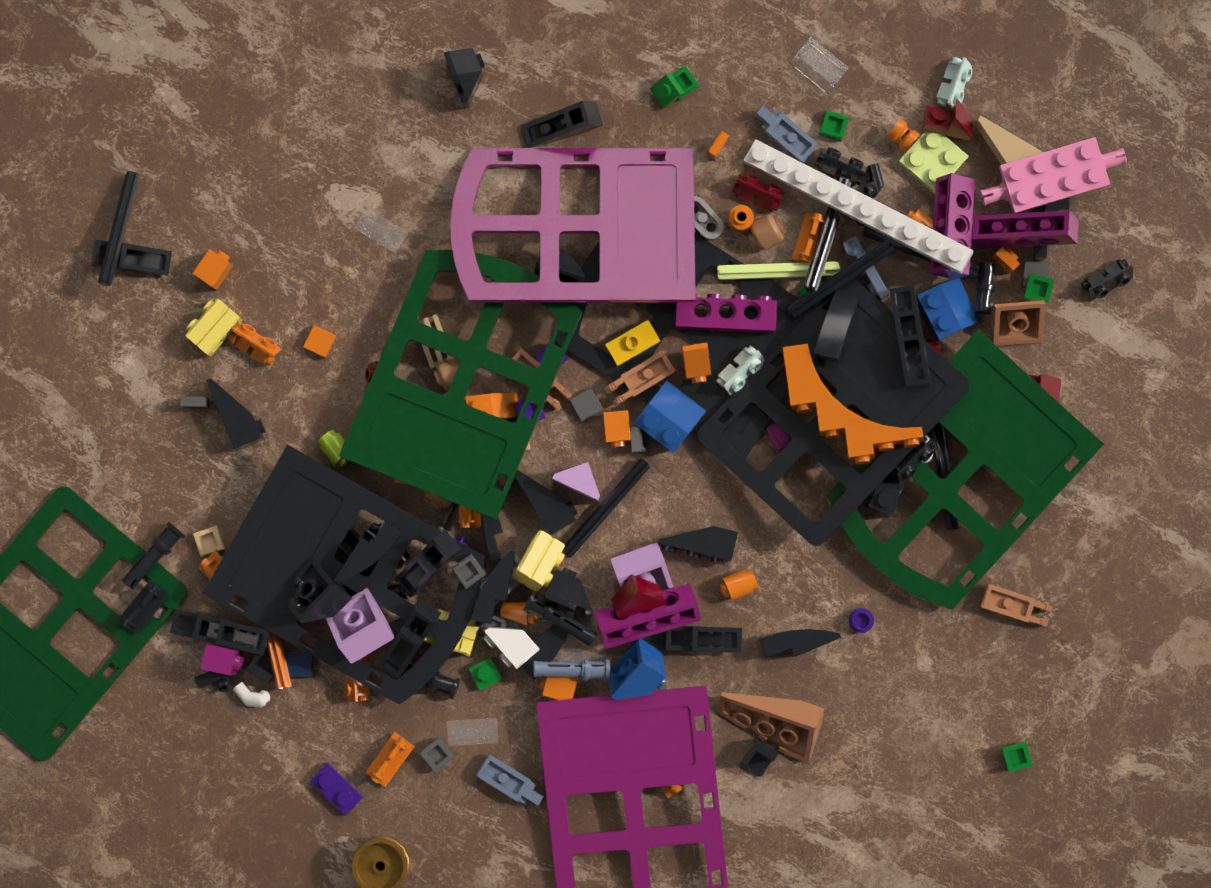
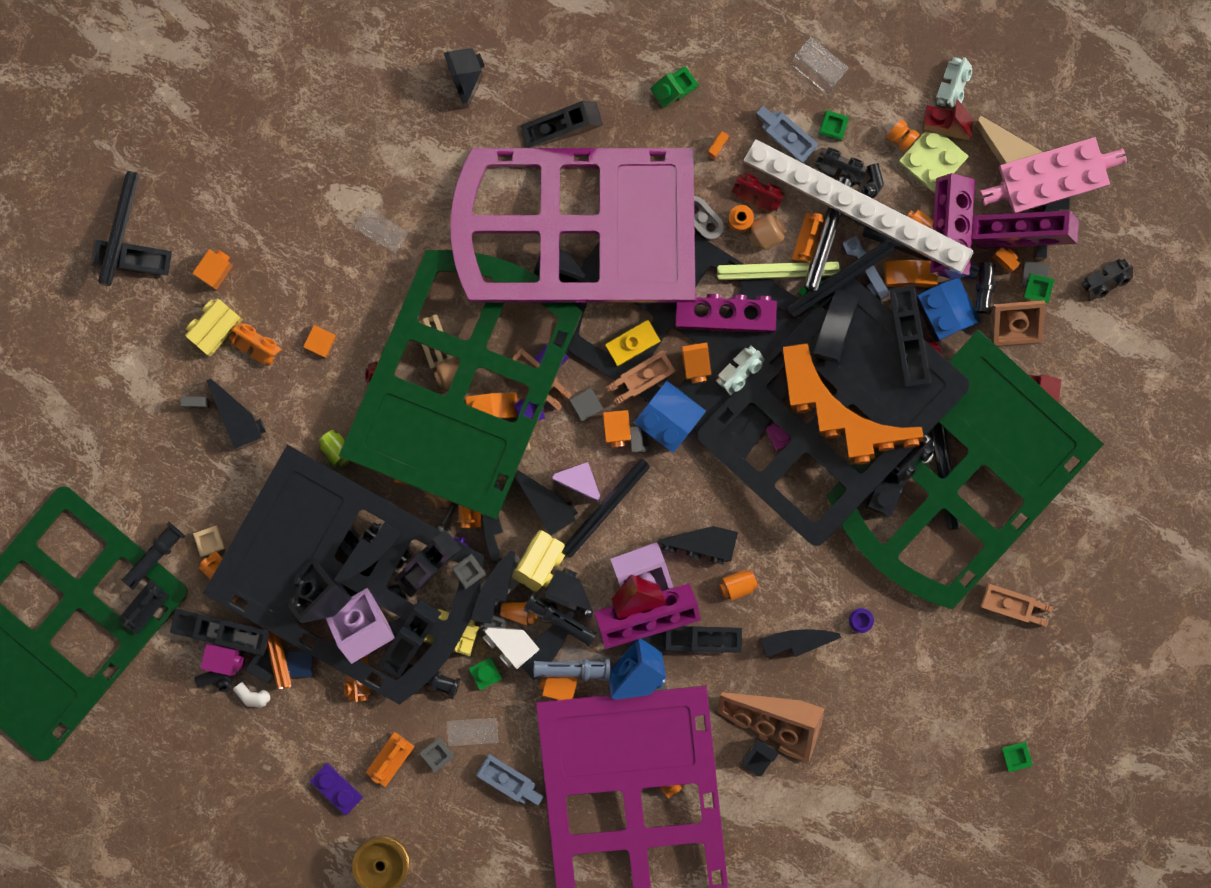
(908, 273): none -> orange slope

